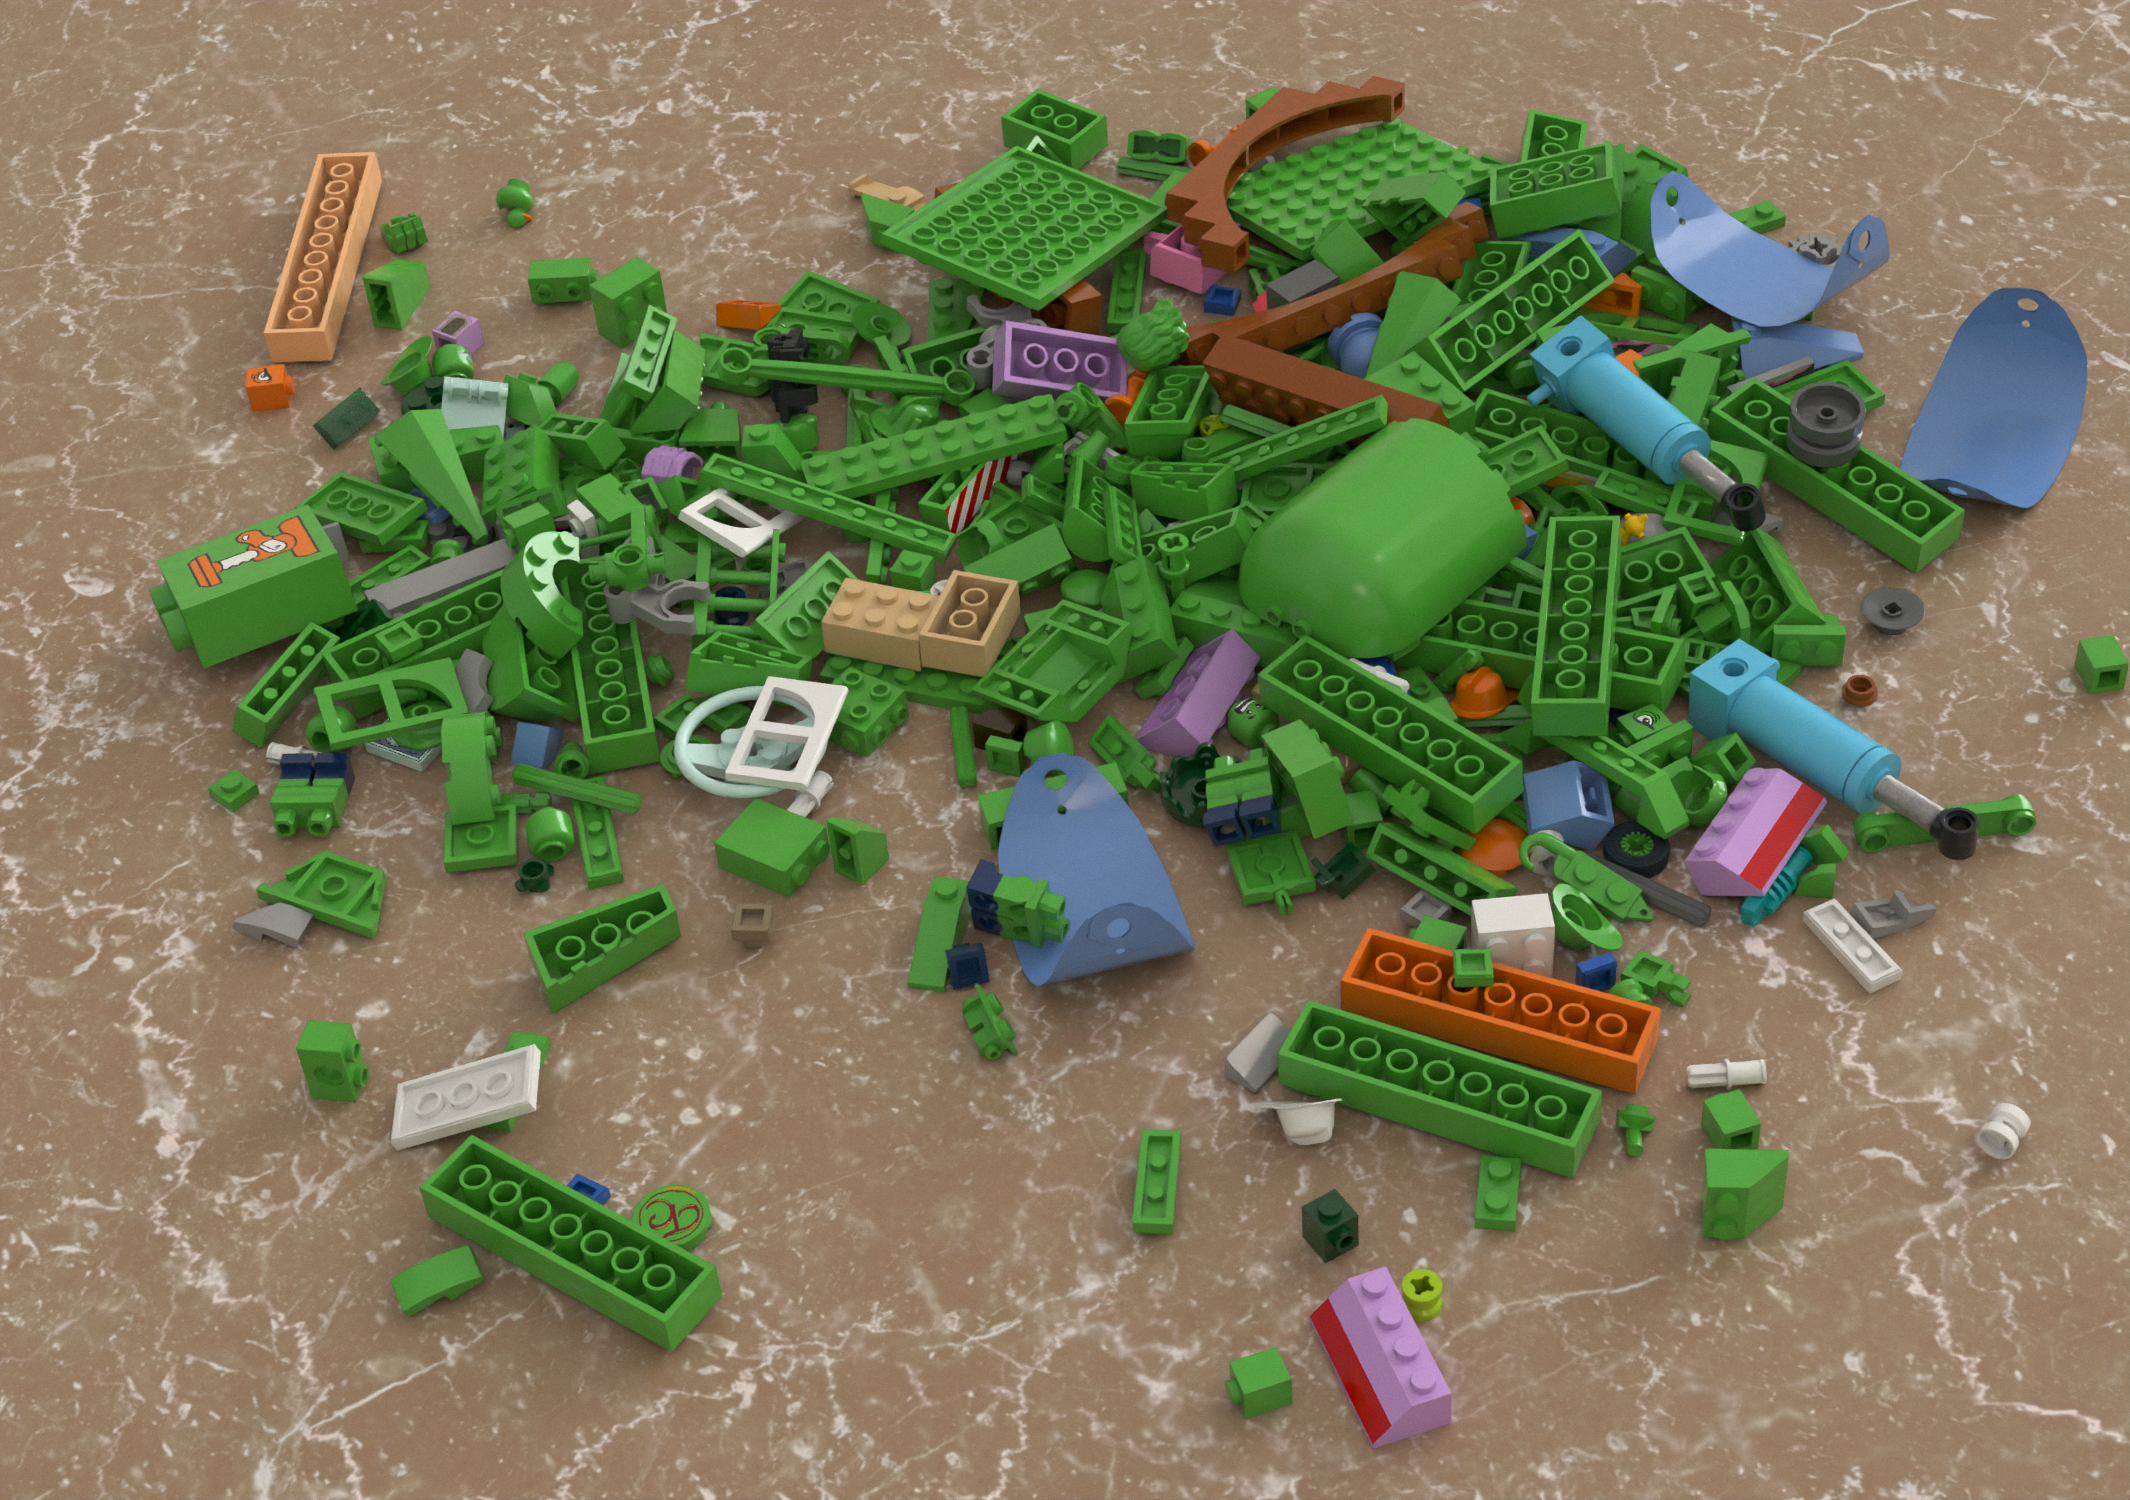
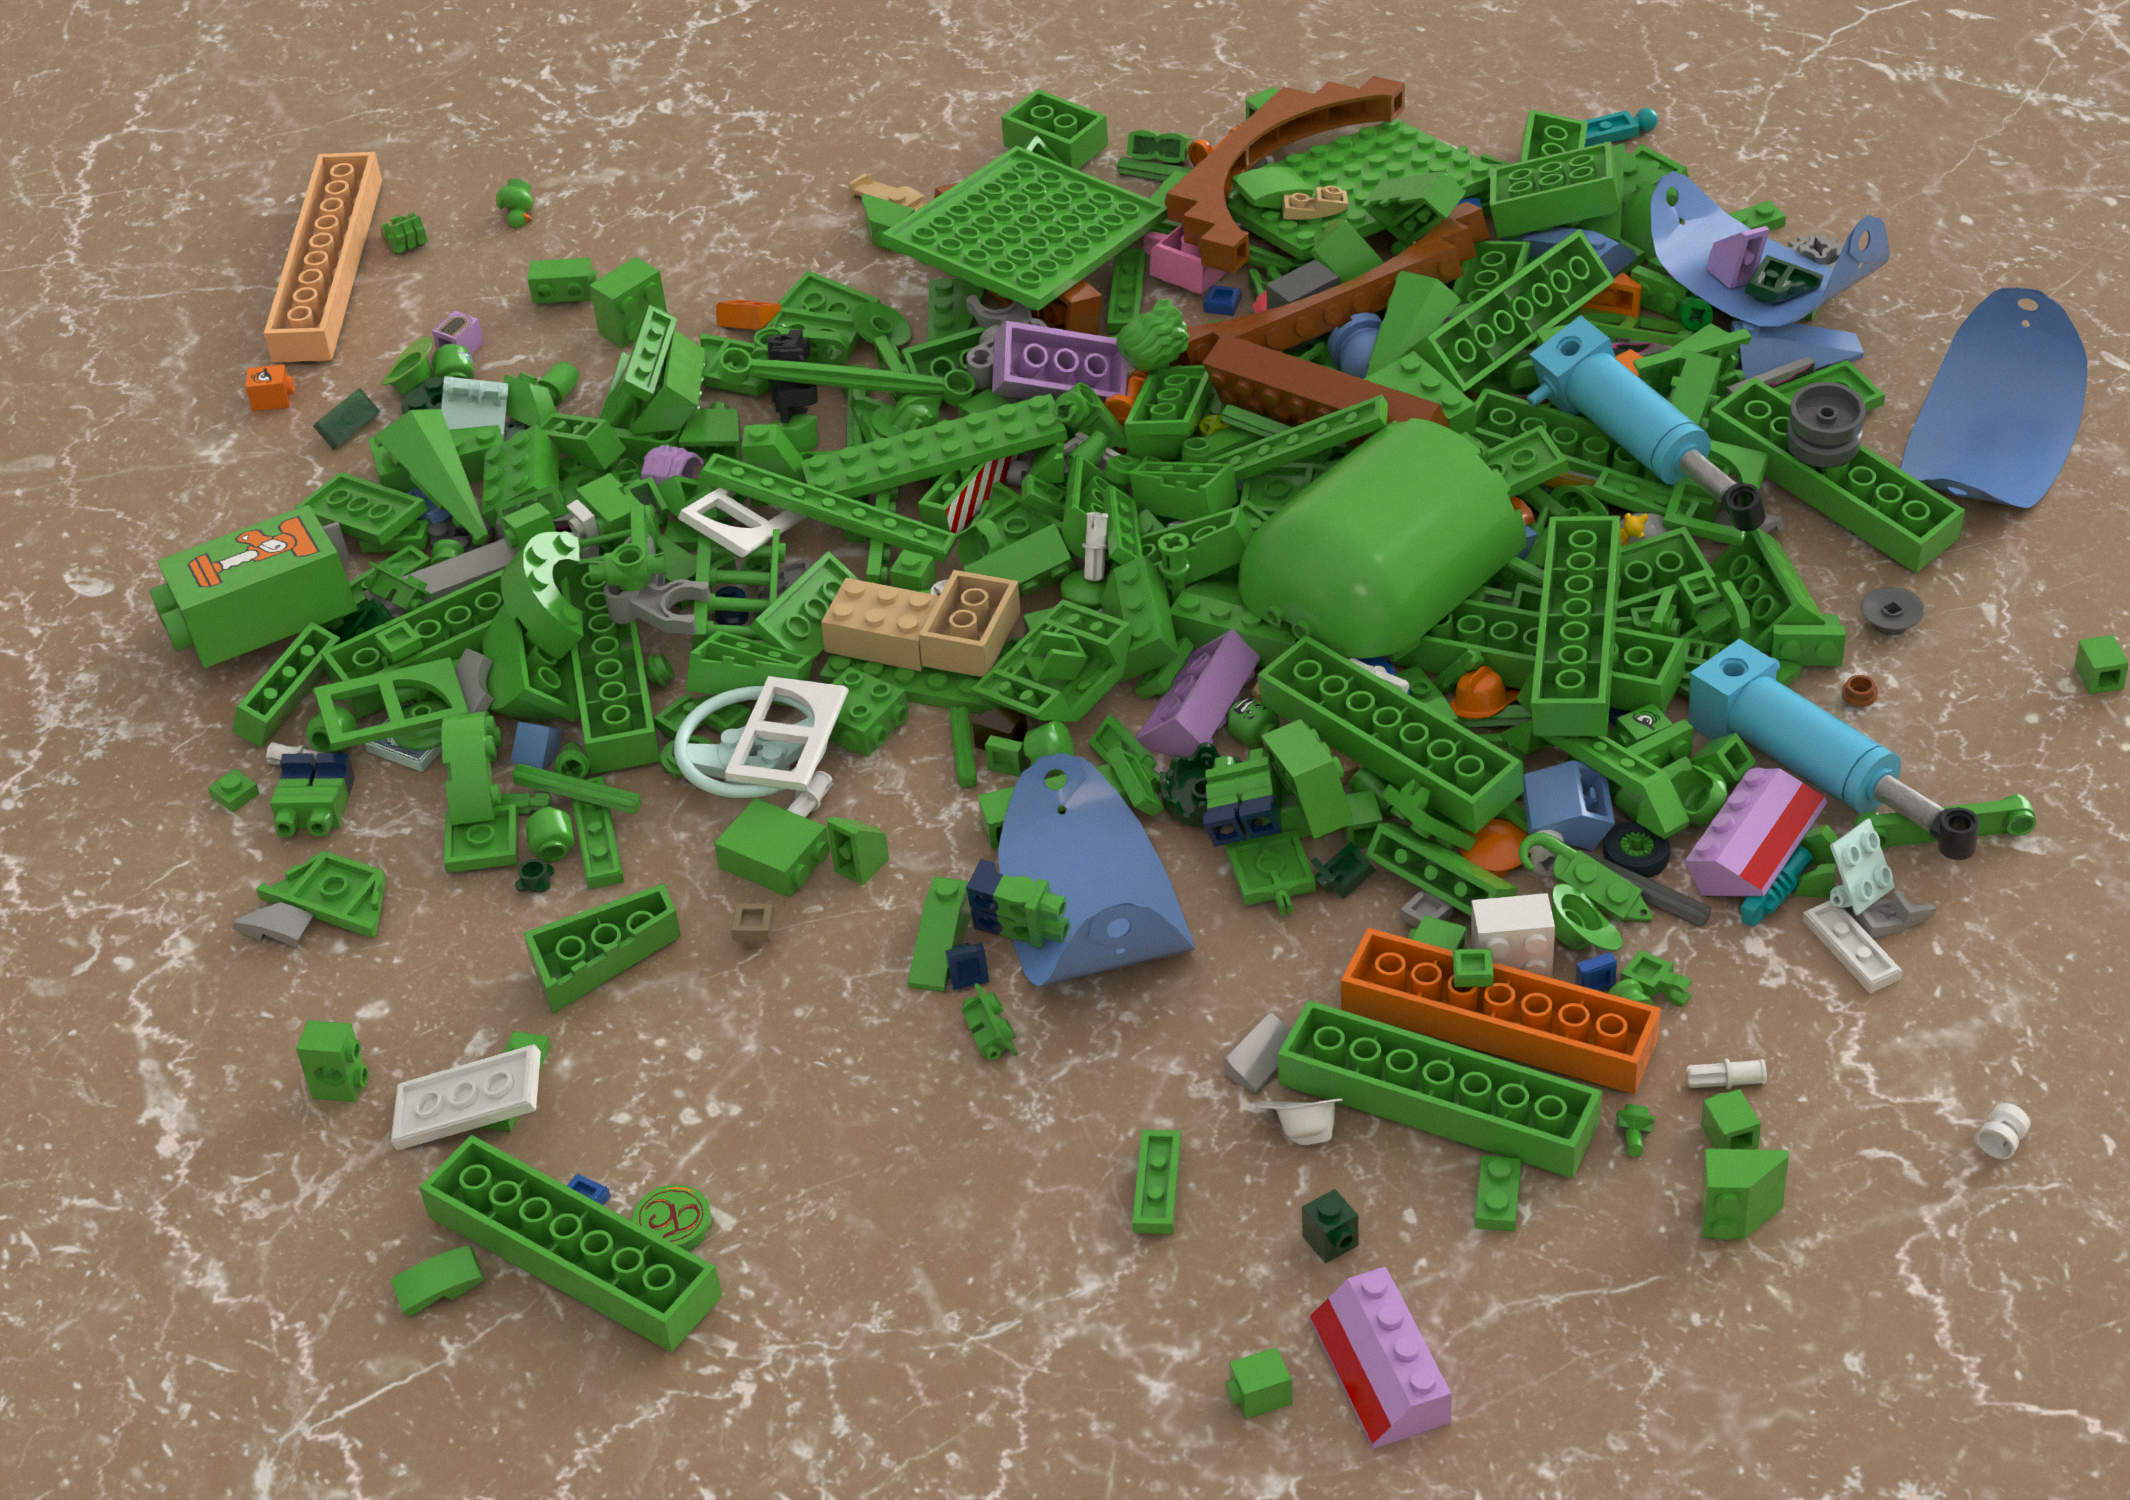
(387, 579): none -> bright green hinge
(395, 292): bright green slope -> none
(1055, 656): none -> bright green window
(1095, 546): none -> white axle
(1134, 781): none -> bright green tile
(1268, 185): none -> bright green slope
(1326, 202): none -> tan slope
(1429, 1302): lime wheel -> none
(1619, 126): none -> teal plate
(1692, 307): none -> green wheel
(1737, 257): none -> lavender slope
(1781, 280): none -> dark green wing
(1862, 869): none -> light aqua hinge

